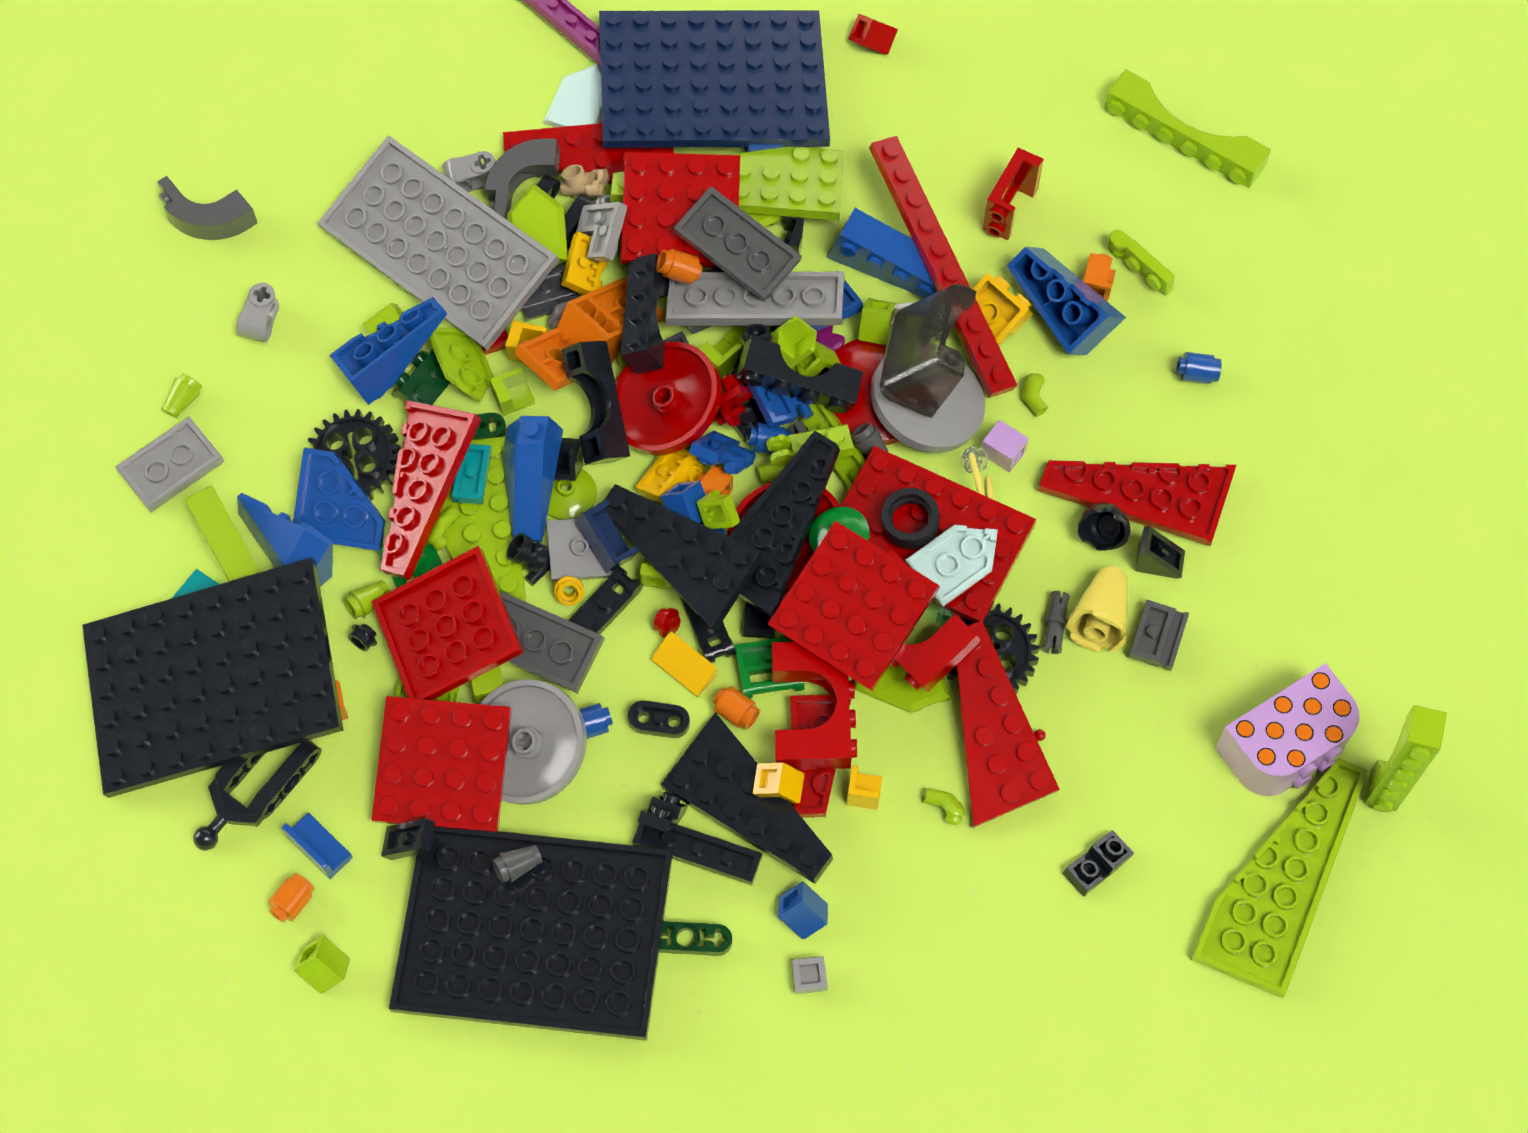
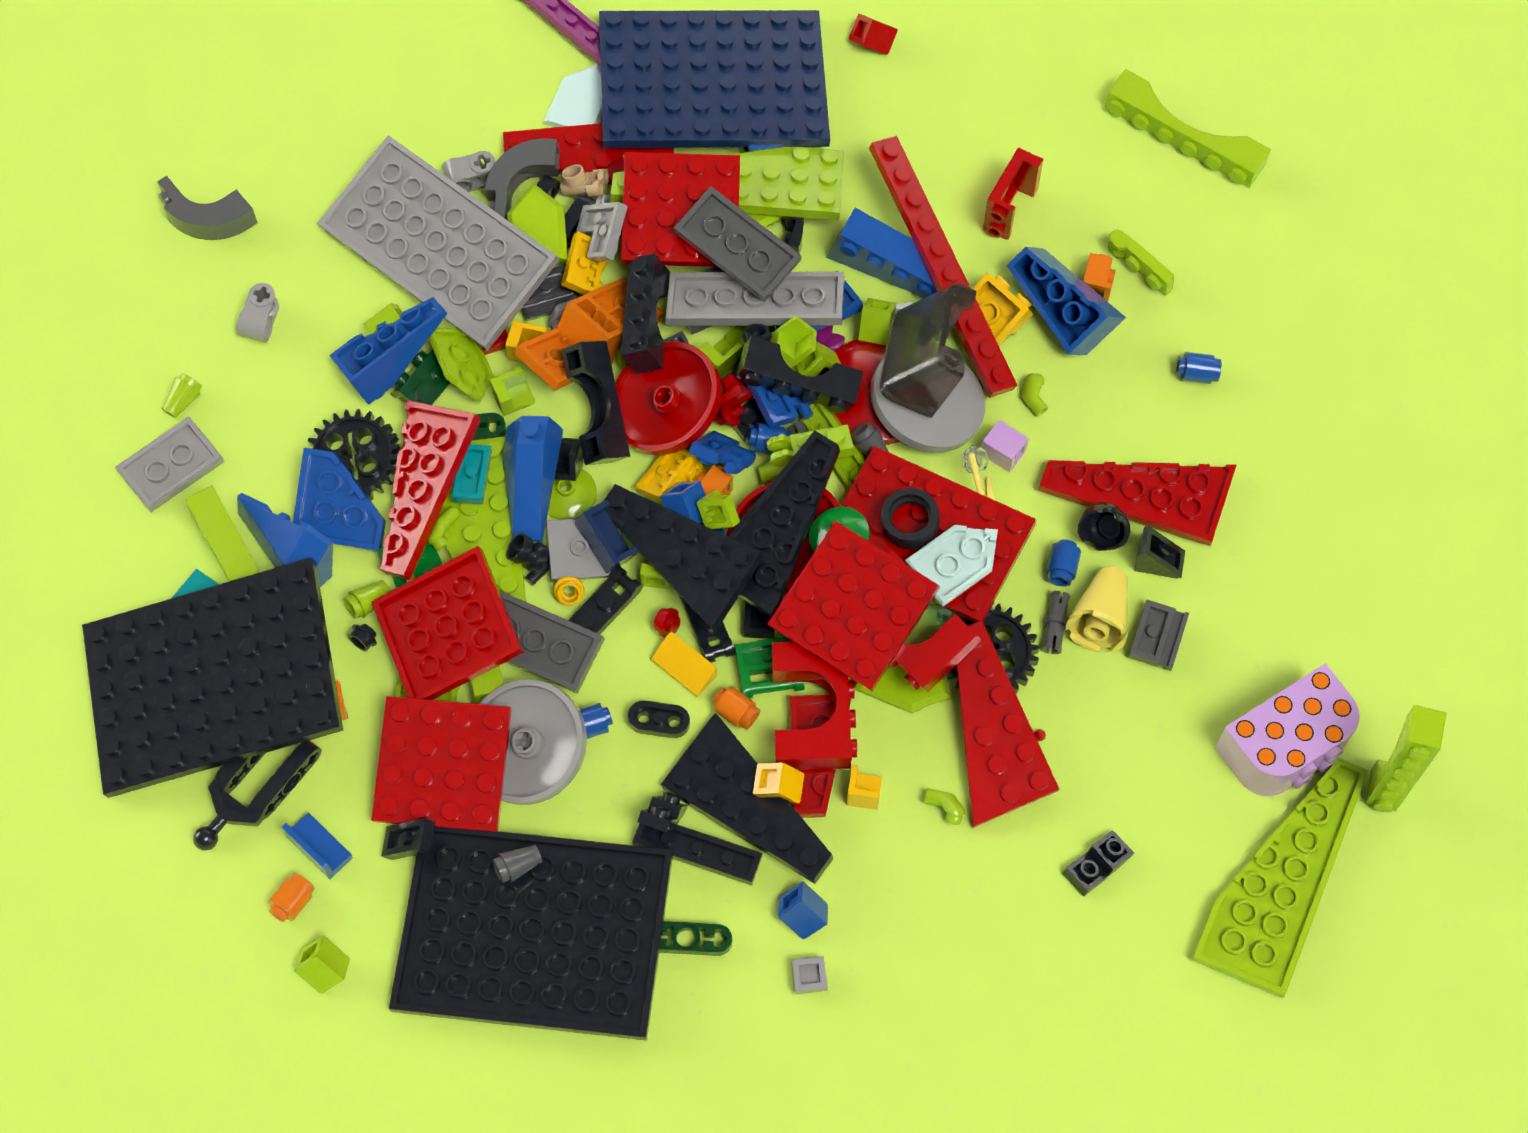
(679, 266): orange brick -> none
(1063, 563): none -> blue brick

